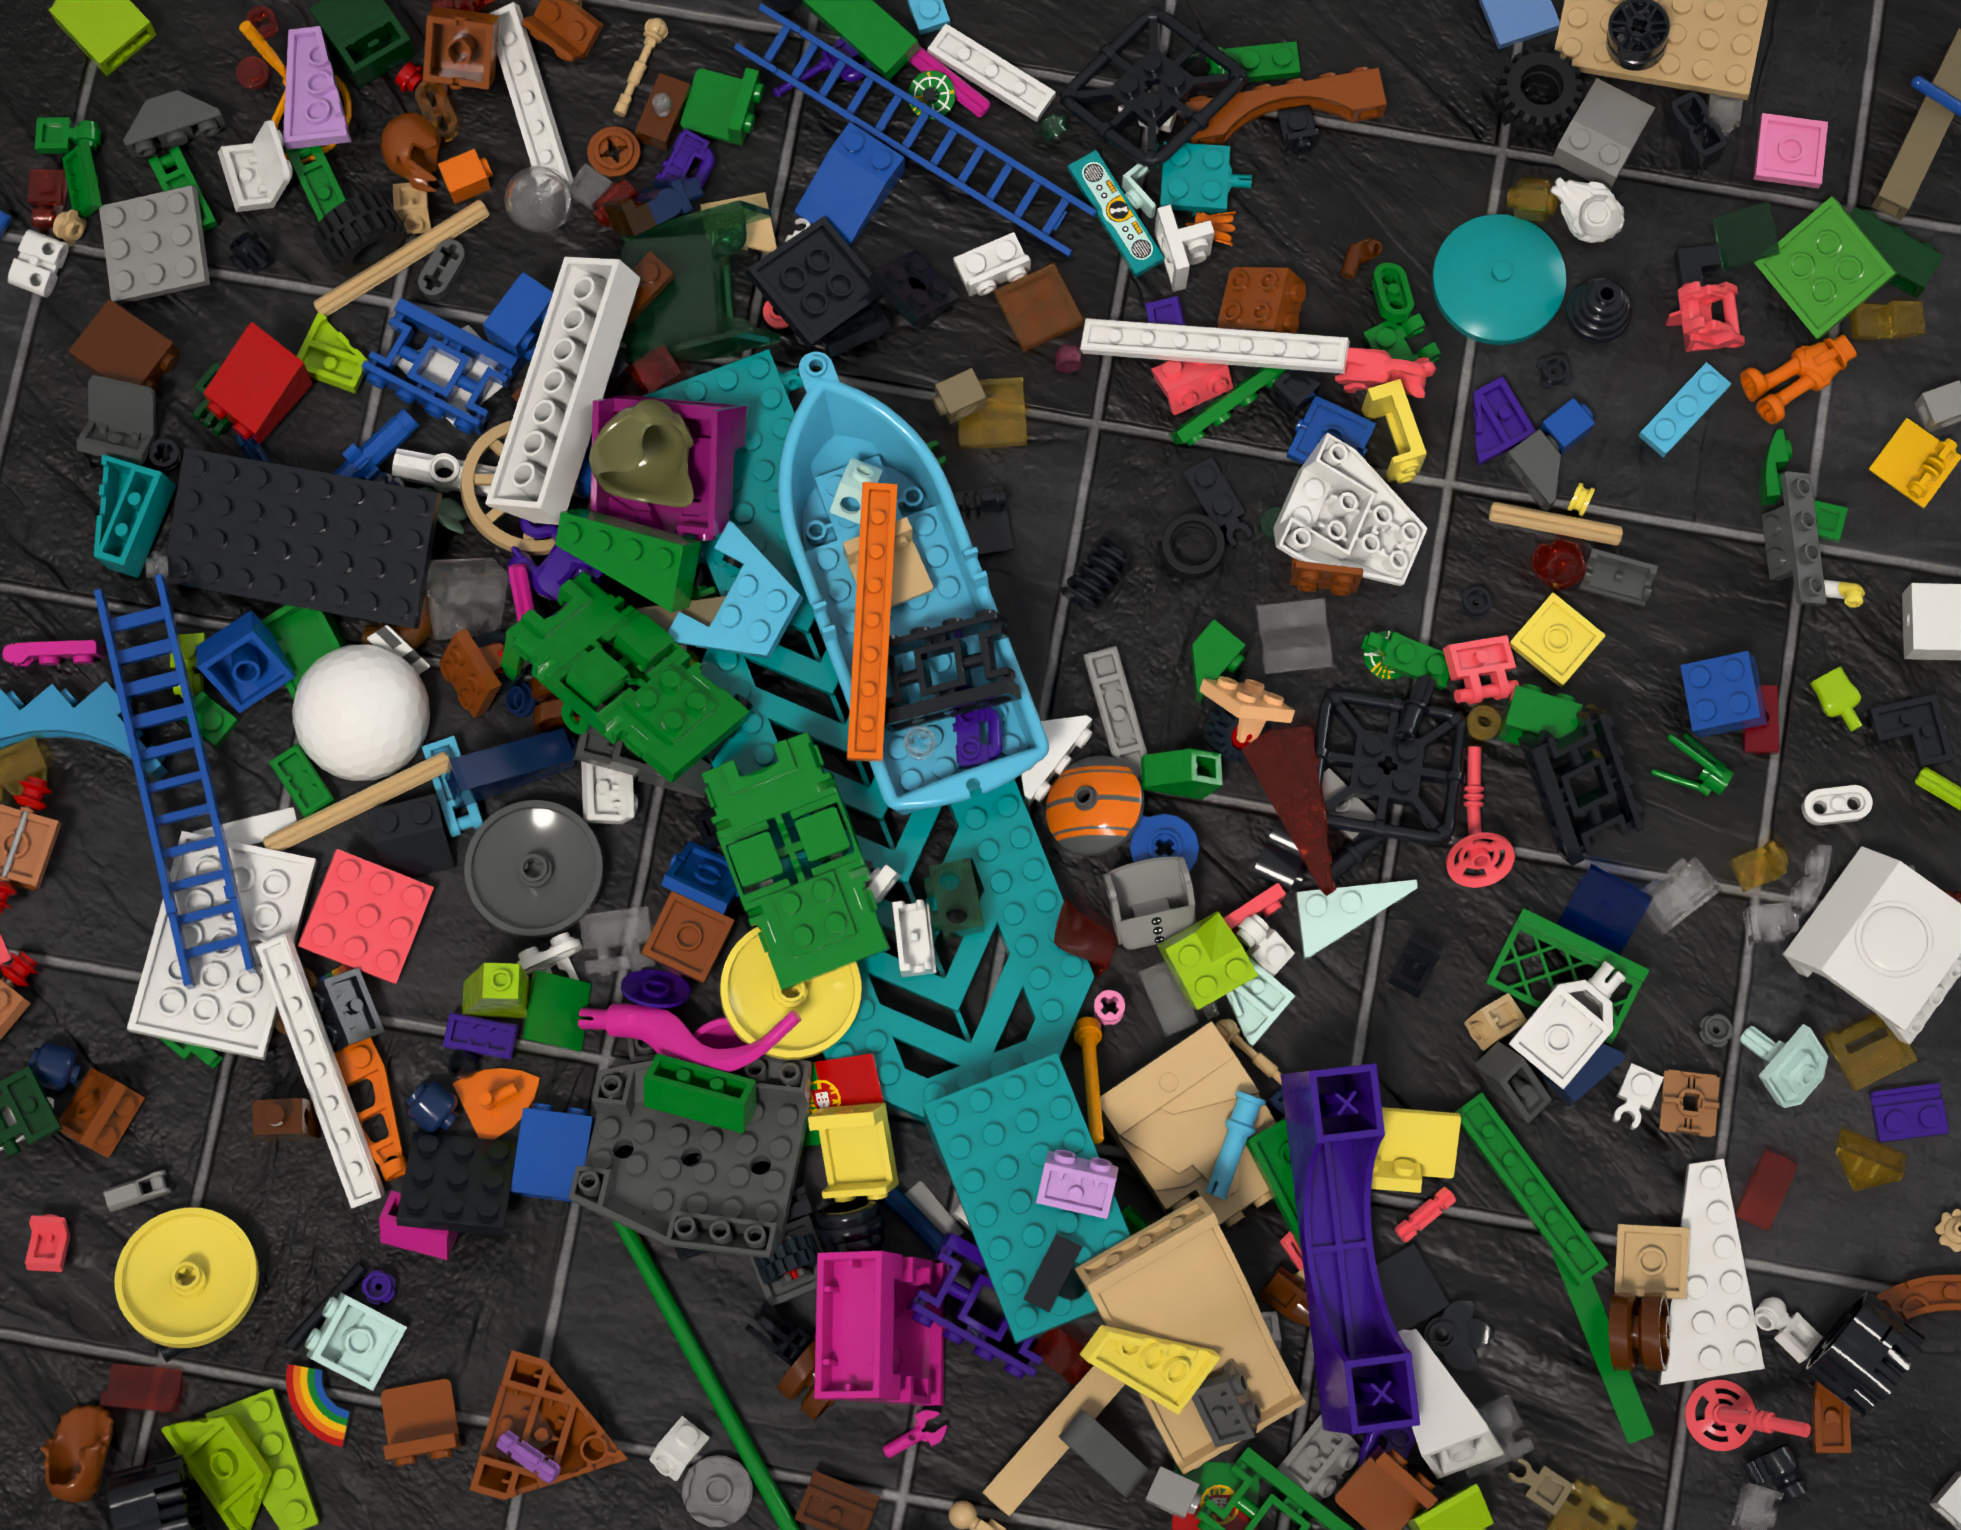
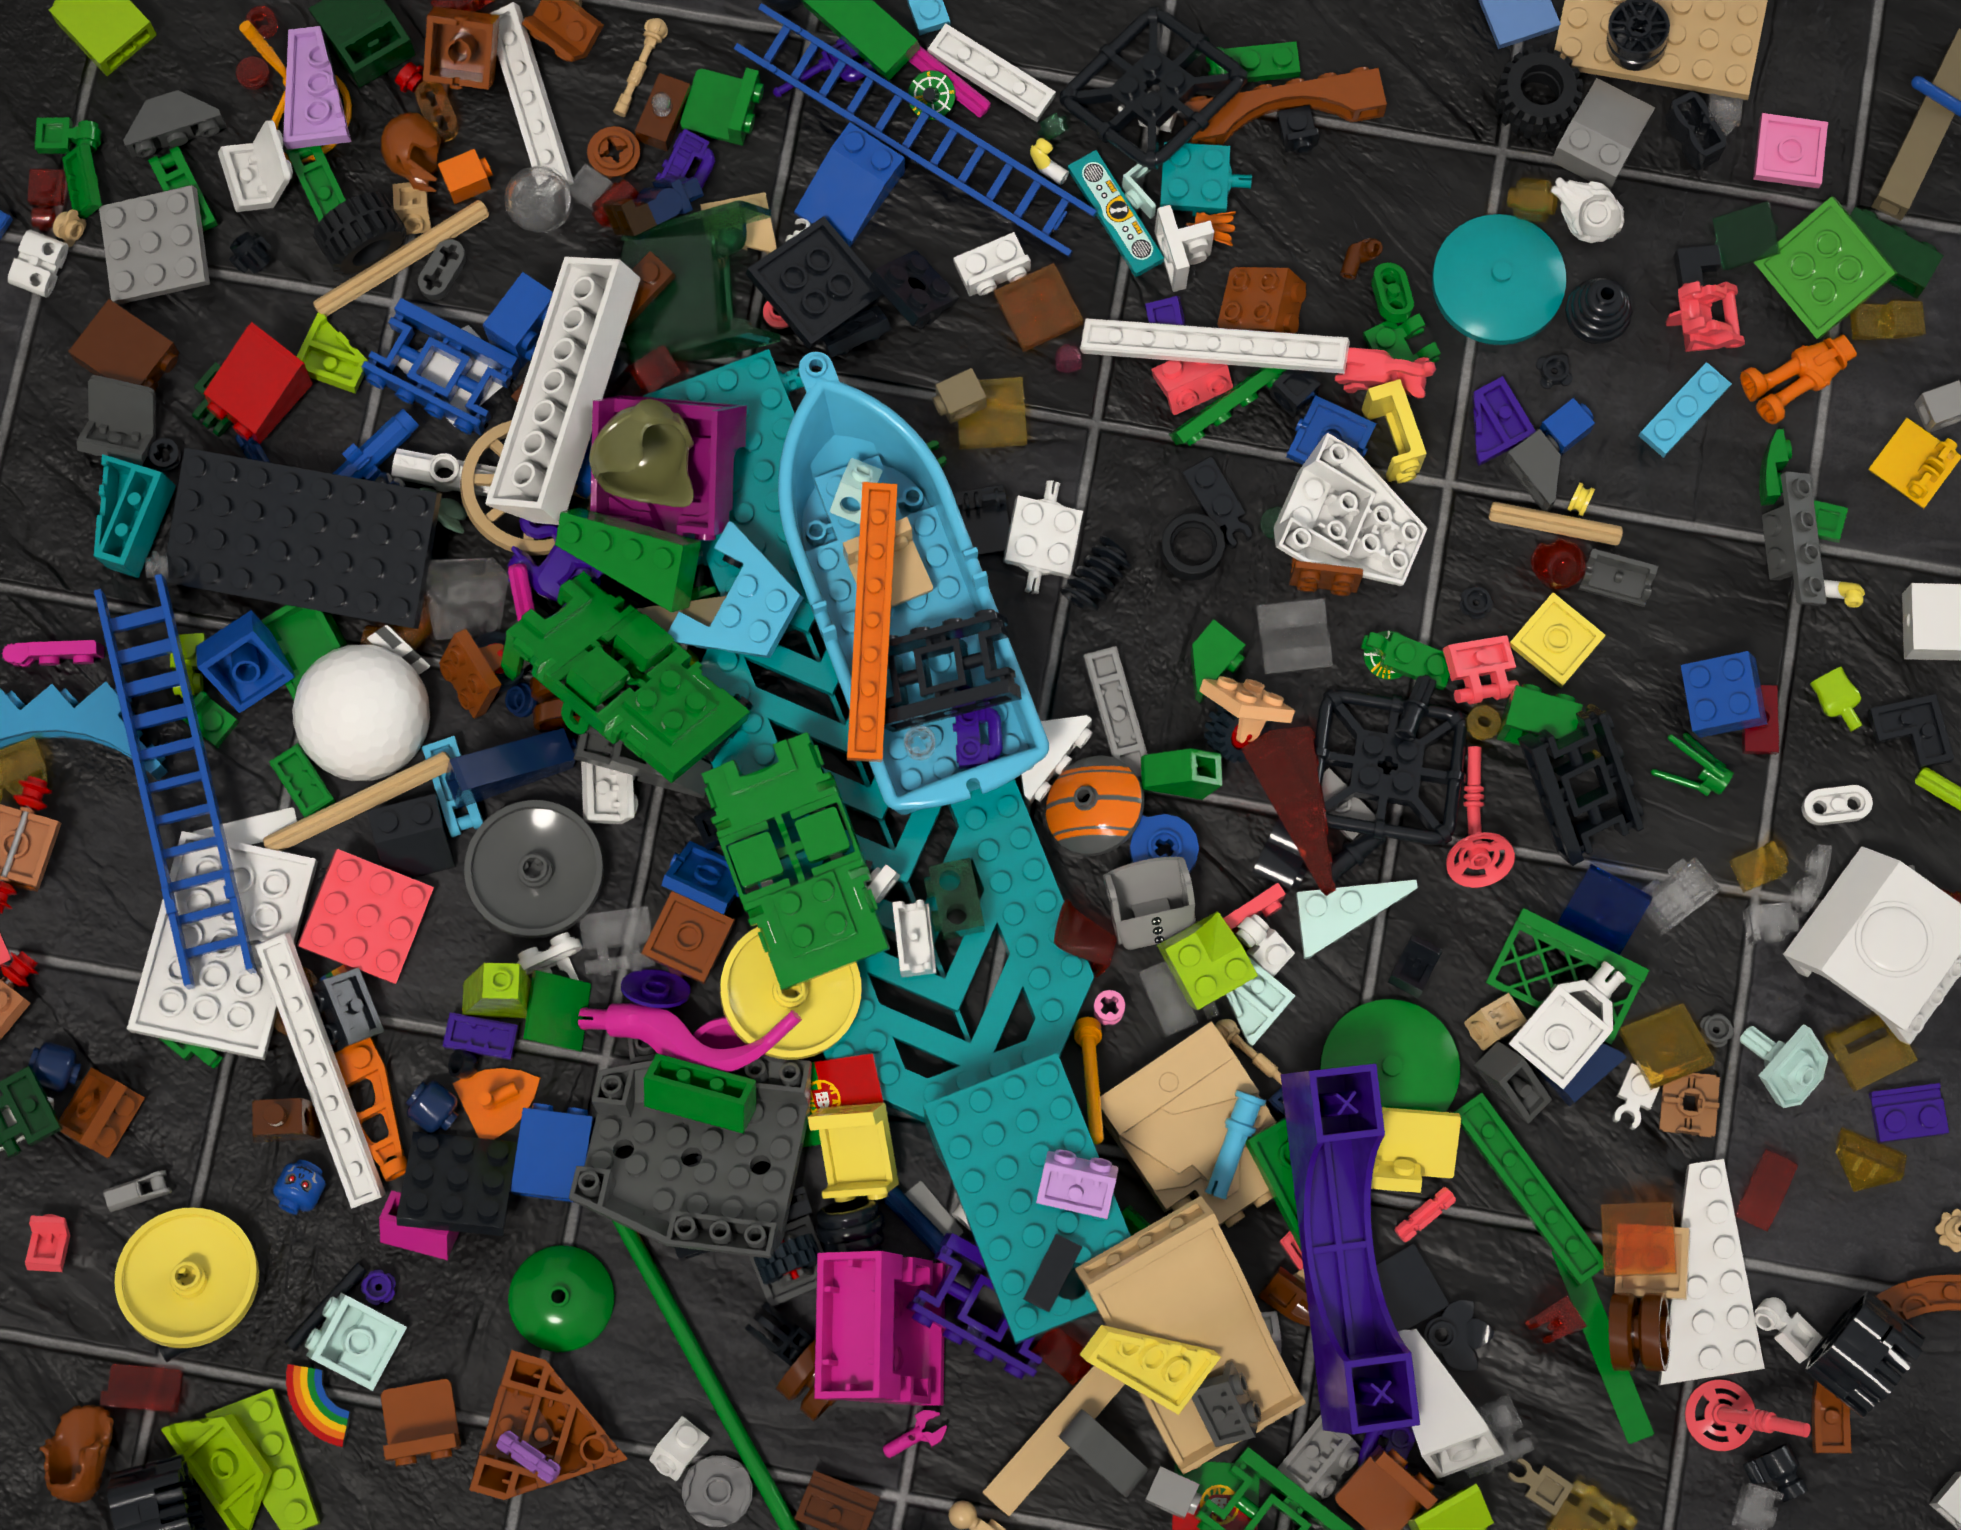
(299, 1187): none -> blue head
(586, 1303): none -> green dish
(1042, 537): none -> white plate
(1044, 164): none -> arm
(1411, 1050): none -> green dish
(1562, 1319): none -> clear red hinge
(1638, 1239): none -> clear orange plate
(1667, 1046): none -> clear yellow plate

